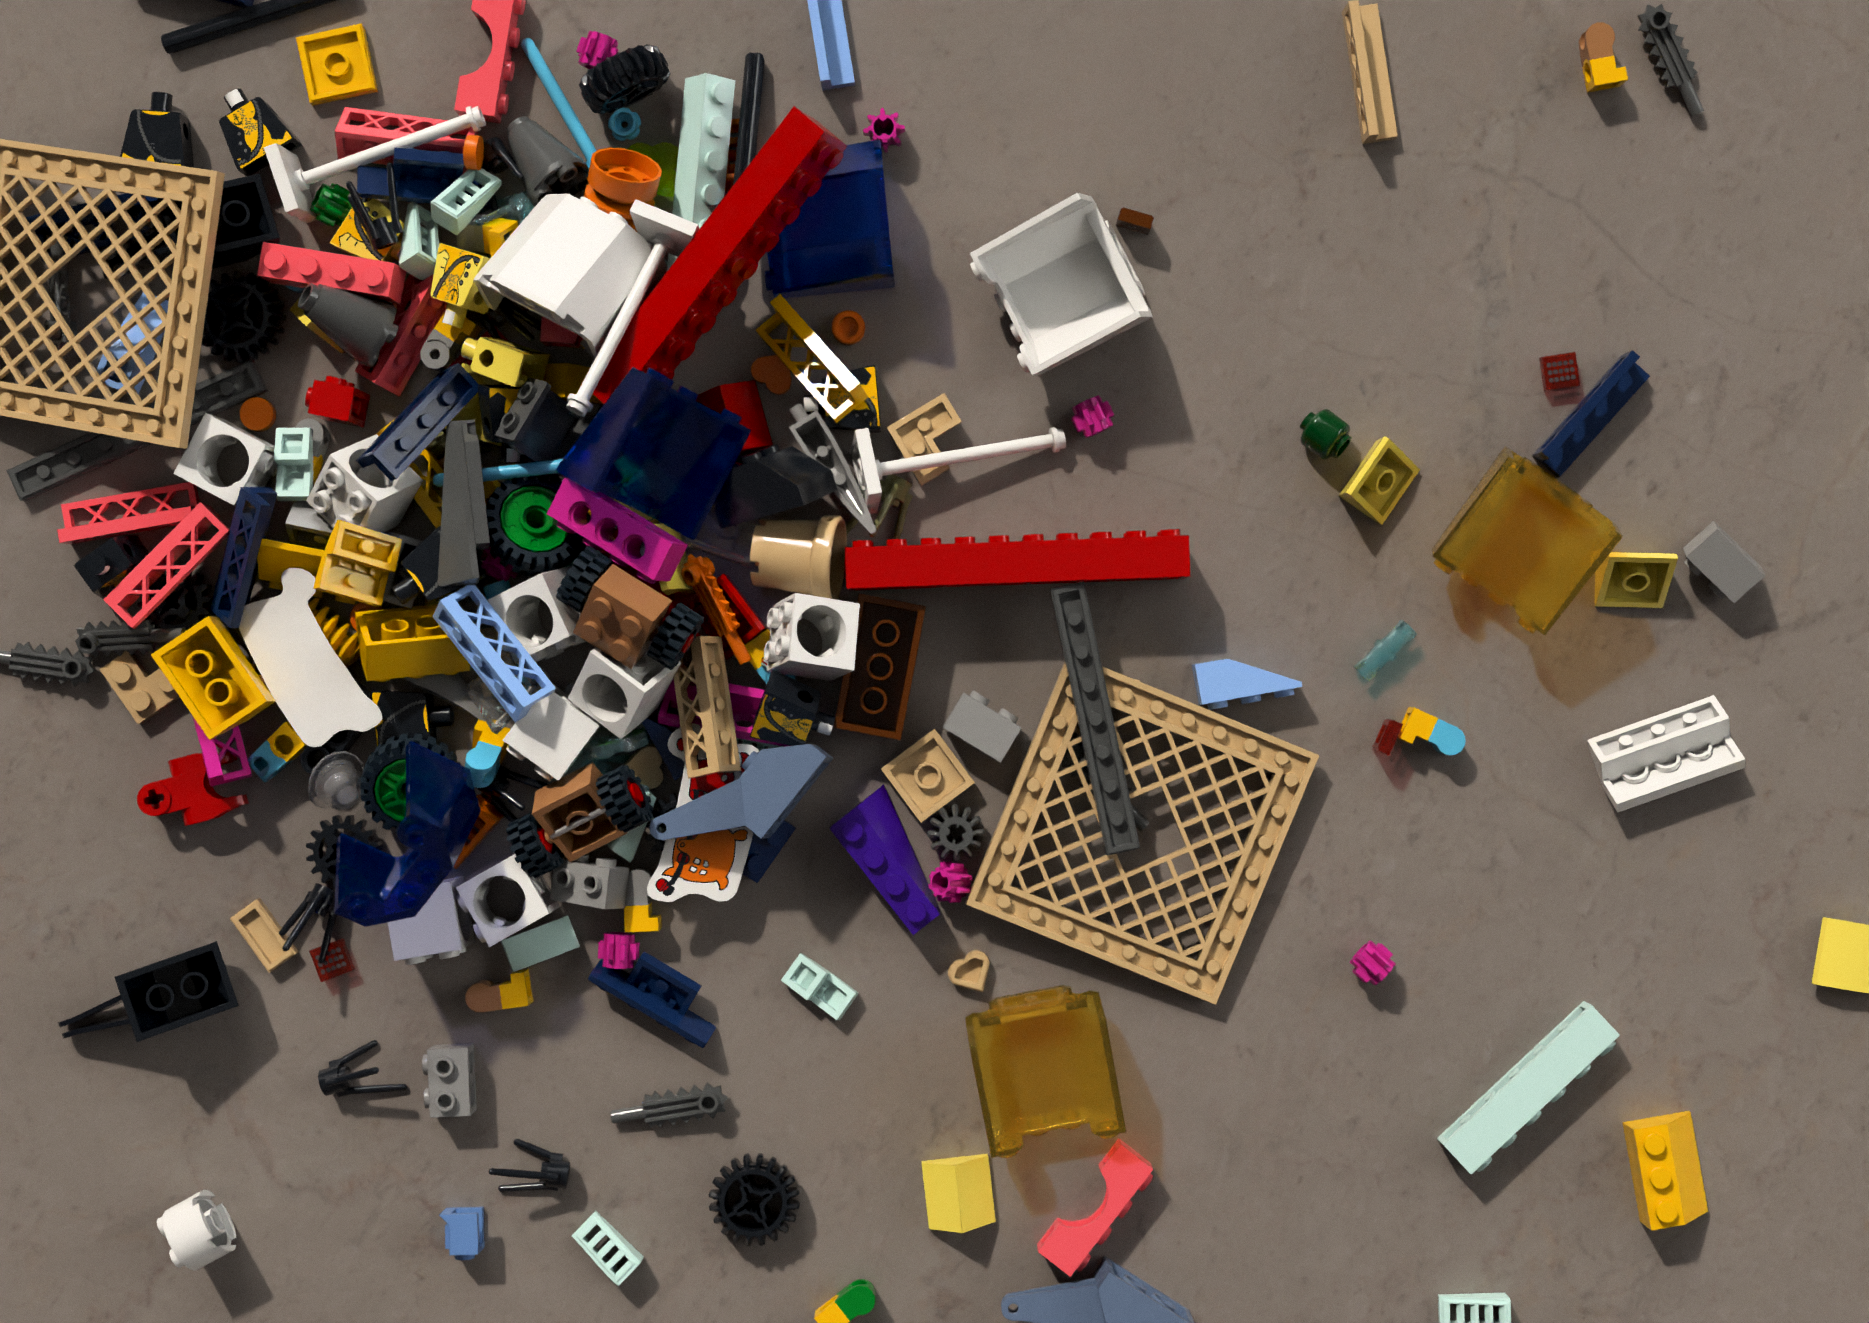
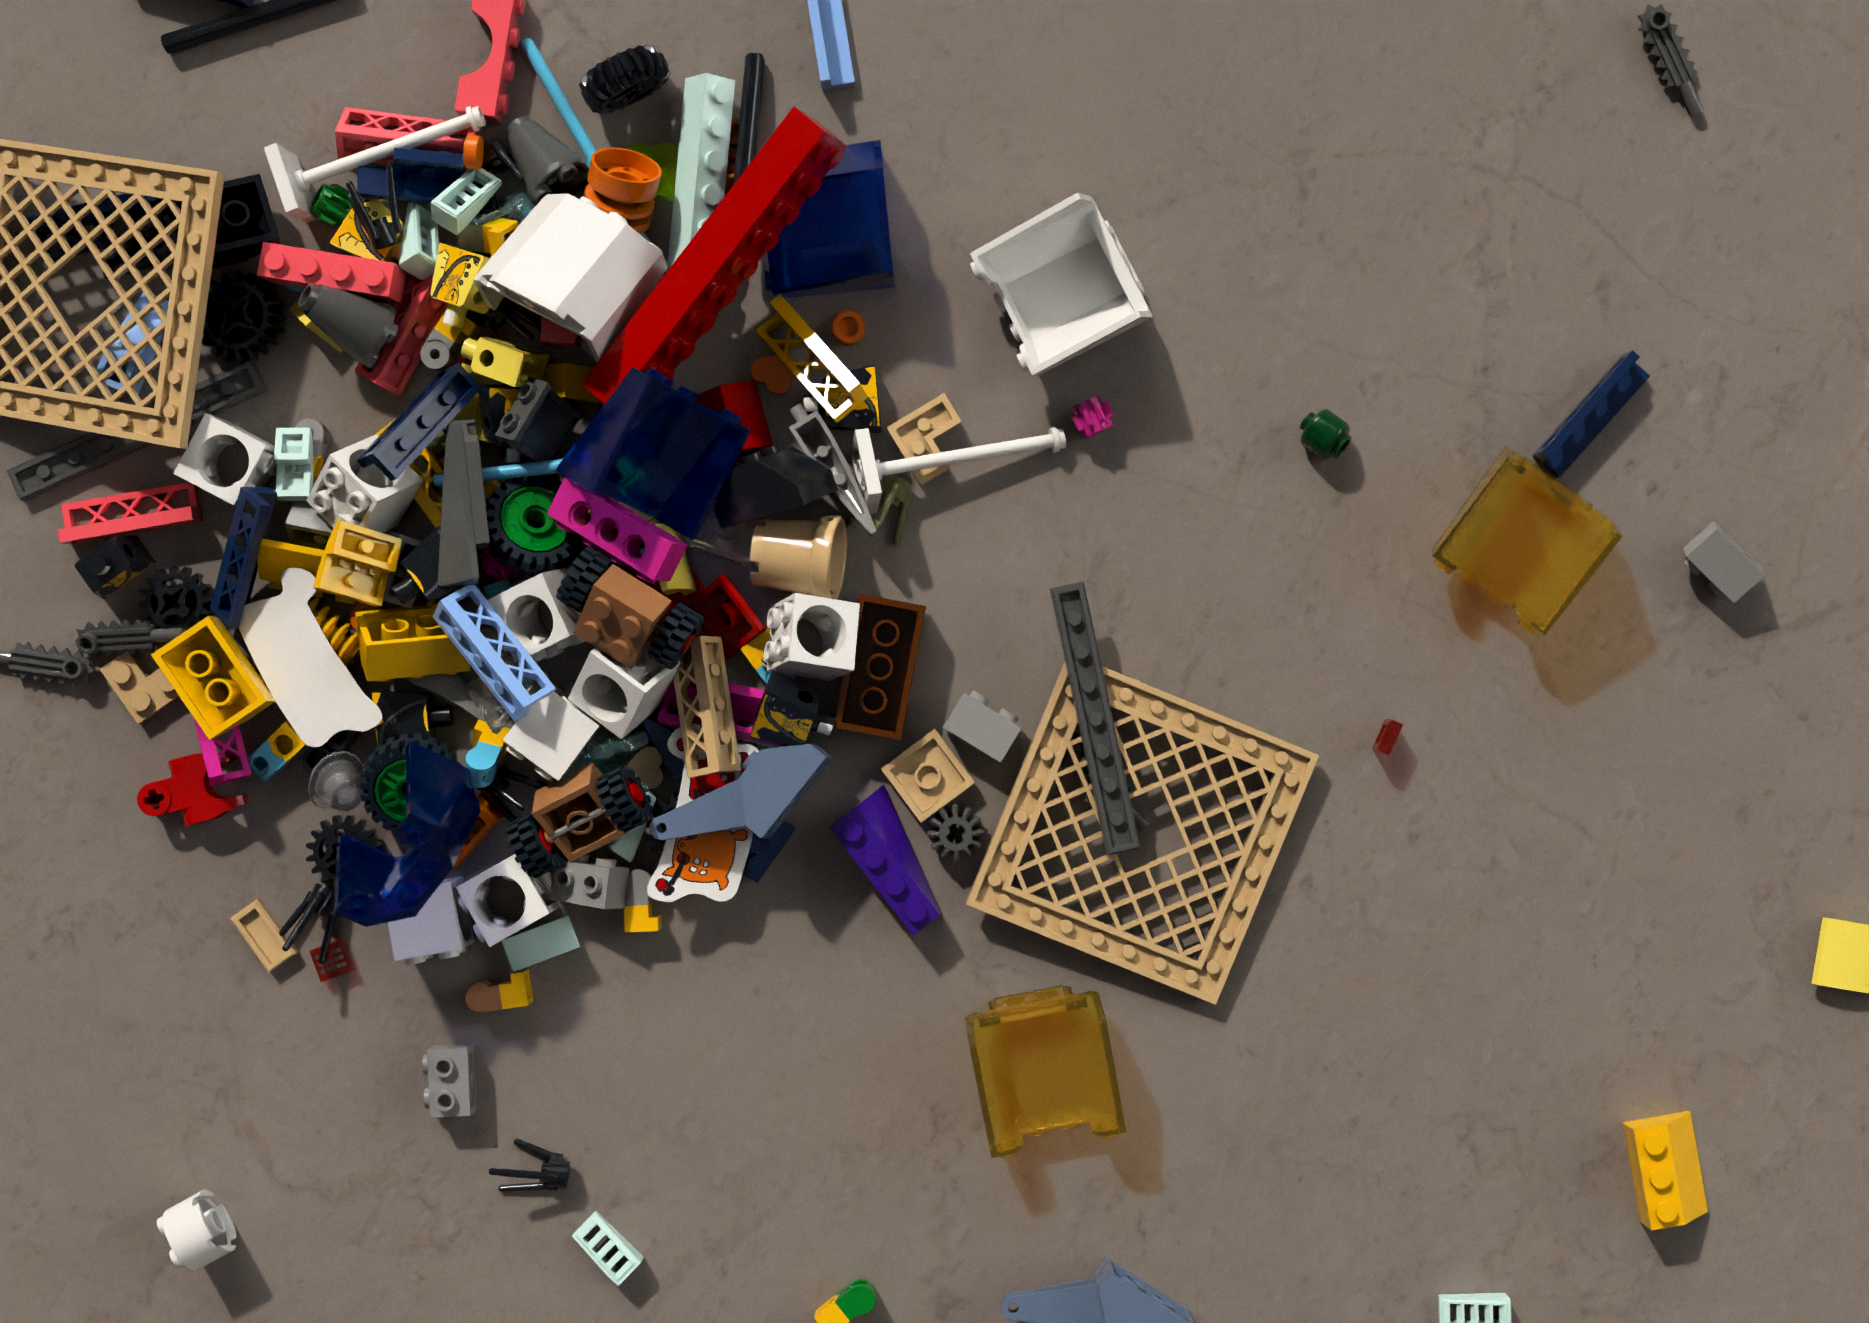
(60, 296): dark grey piece -> none
(159, 134): black torso -> none
(163, 559): coral fence -> none
(167, 994): black slope -> none
(250, 129): torso -> none
(257, 414): orange tile -> none
(336, 64): yellow tile -> none
(337, 401): red brick -> none
(339, 1078): black plant -> none
(464, 1231): medium blue window -> none
(595, 49): dark pink gear -> none
(618, 950): dark pink gear -> none
(624, 115): medium azure plate -> none
(657, 1109): dark grey piece -> none
(659, 994): dark blue bracket -> none
(669, 235): white tile -> none
(699, 574): orange piece -> none
(761, 1211): black gear -> none
(819, 986): light aqua slope -> none
(884, 120): dark pink gear -> none
(950, 882): dark pink gear -> none
(958, 1193): light yellow slope -> none
(970, 971): tan tile -> none
(1017, 562): red brick -> none
(1068, 1241): coral arch -> none
(1134, 220): reddish brown tile -> none
(1230, 680): light blue slope -> none
(1369, 72): tan fence -> none
(1372, 962): dark pink gear -> none
(1380, 480): light yellow slope -> none
(1385, 650): clear light blue pin -> none
(1443, 736): leg -> none
(1528, 1087): light aqua brick -> none
(1559, 371): clear red tile -> none
(1599, 60): leg -> none
(1634, 579): light yellow slope -> none
(1665, 753): white slope -> none

